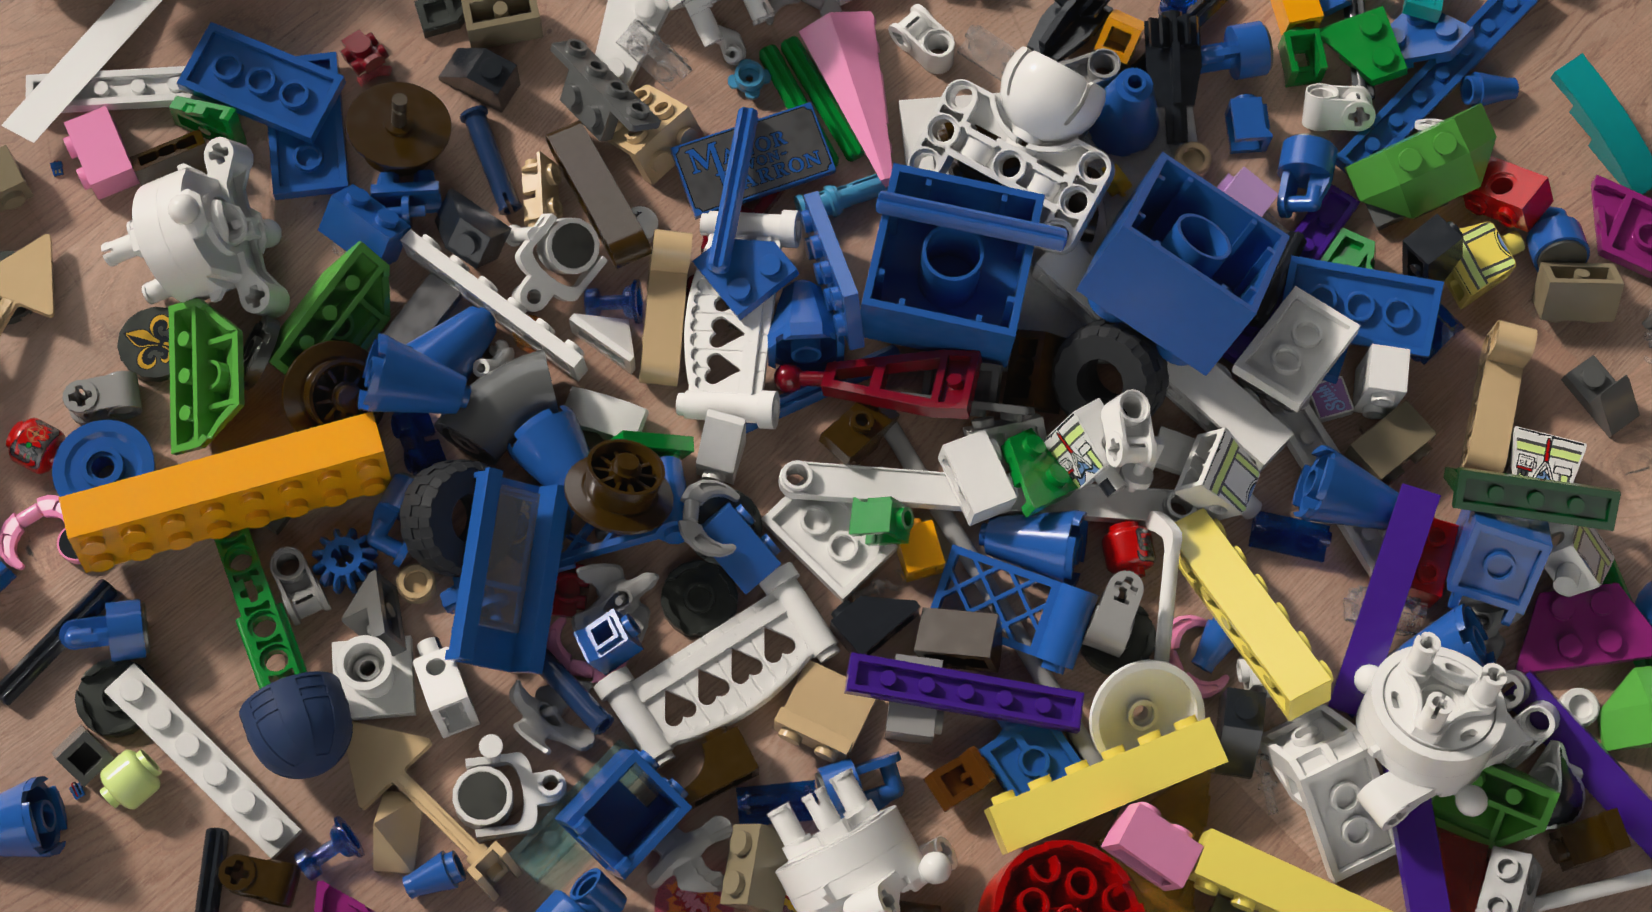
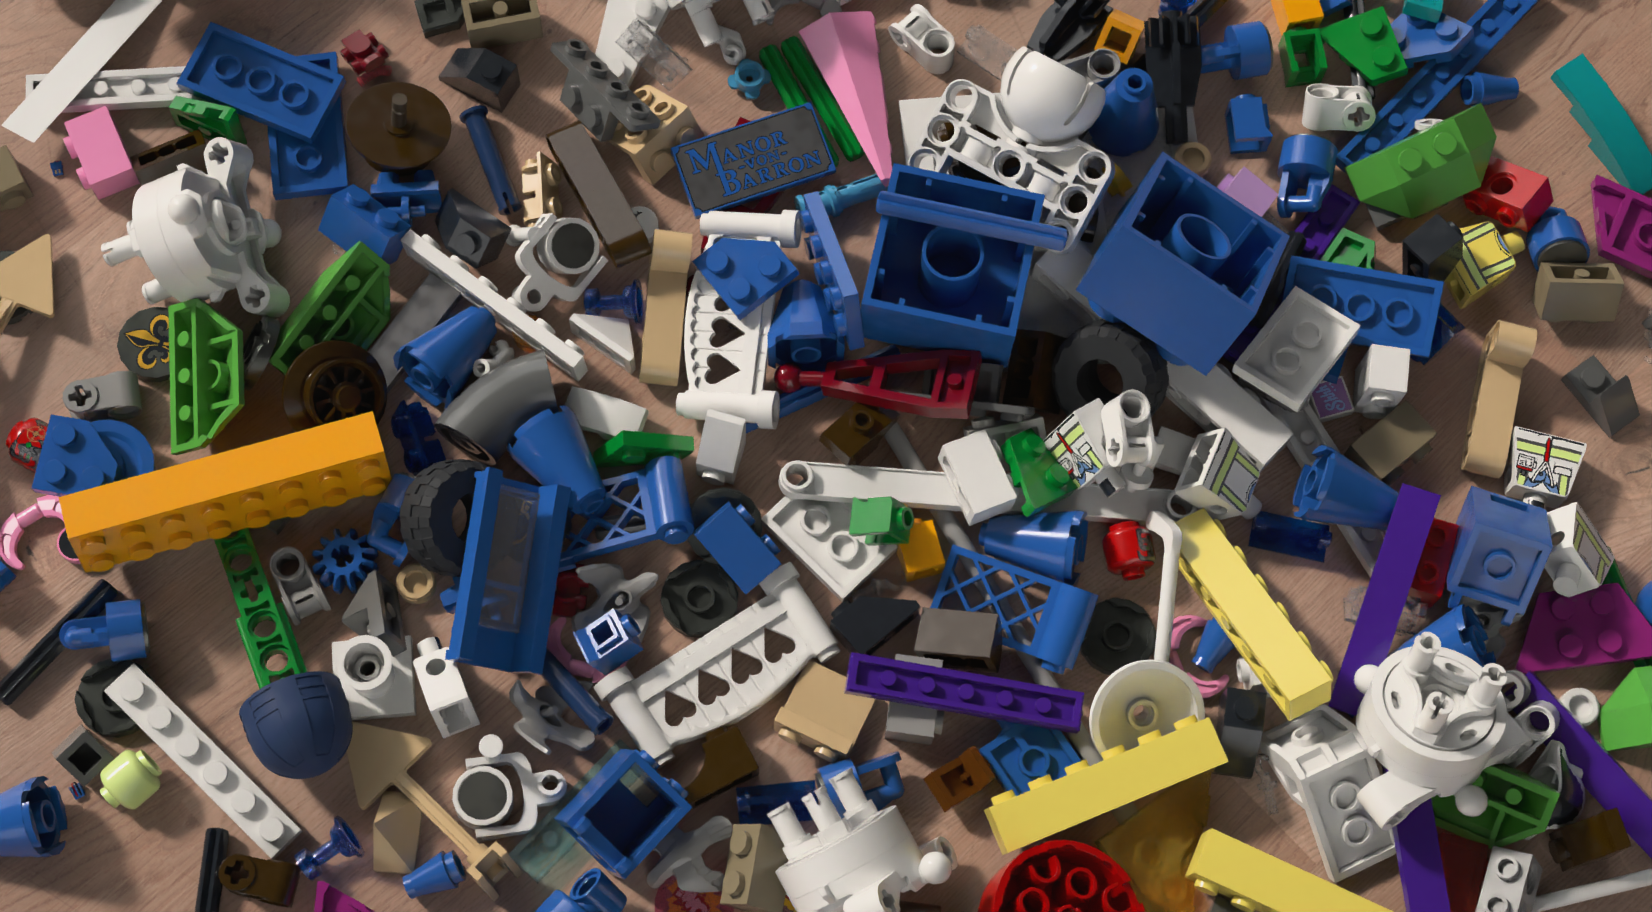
(73, 459): none -> blue plate
(409, 381): blue cone -> none
(620, 488): dark brown piece -> none
(689, 528): light grey piece -> none
(733, 190): blue axle -> none
(1112, 619): light grey piece -> none
(1152, 846): bright pink brick -> none
(1533, 498): dark green fence -> none

